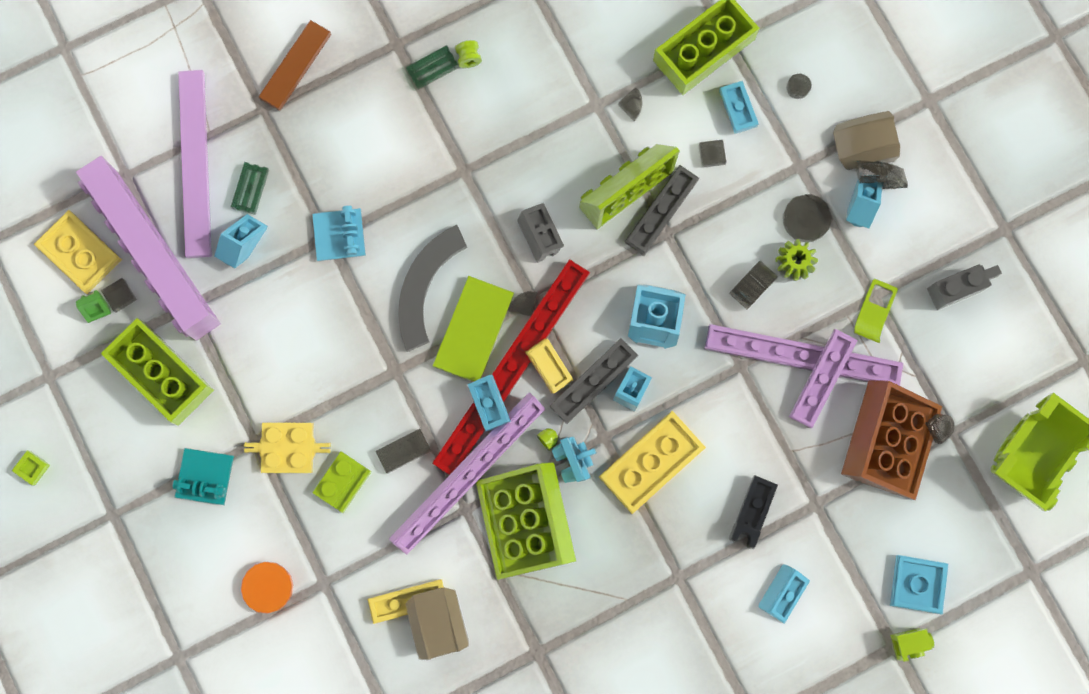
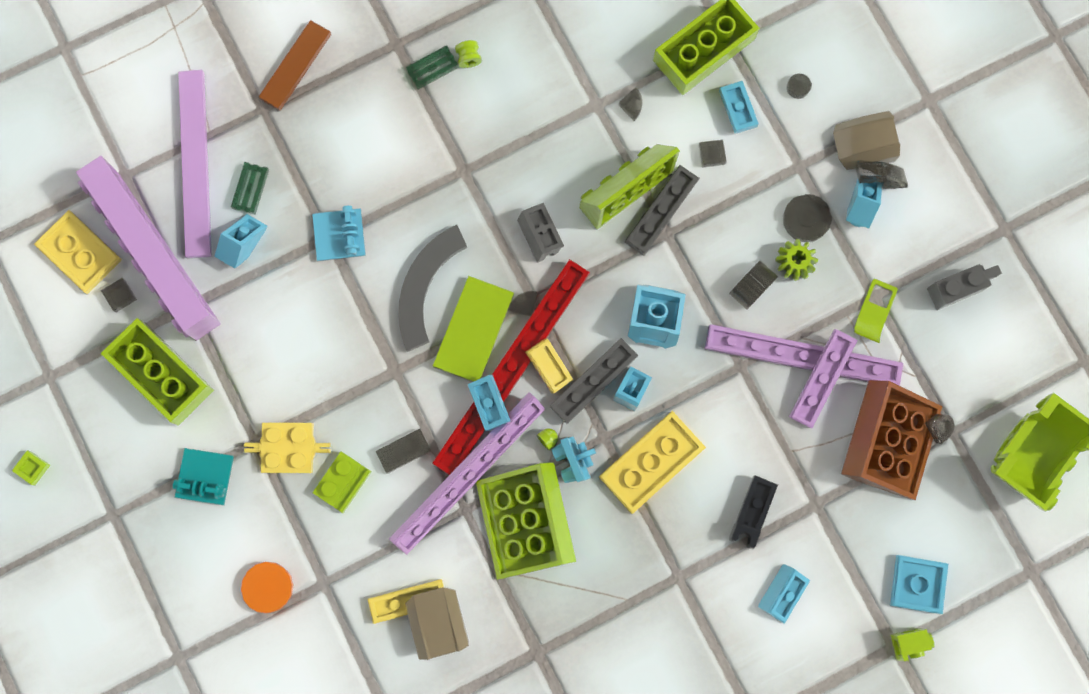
(93, 306): bright green tile -> none

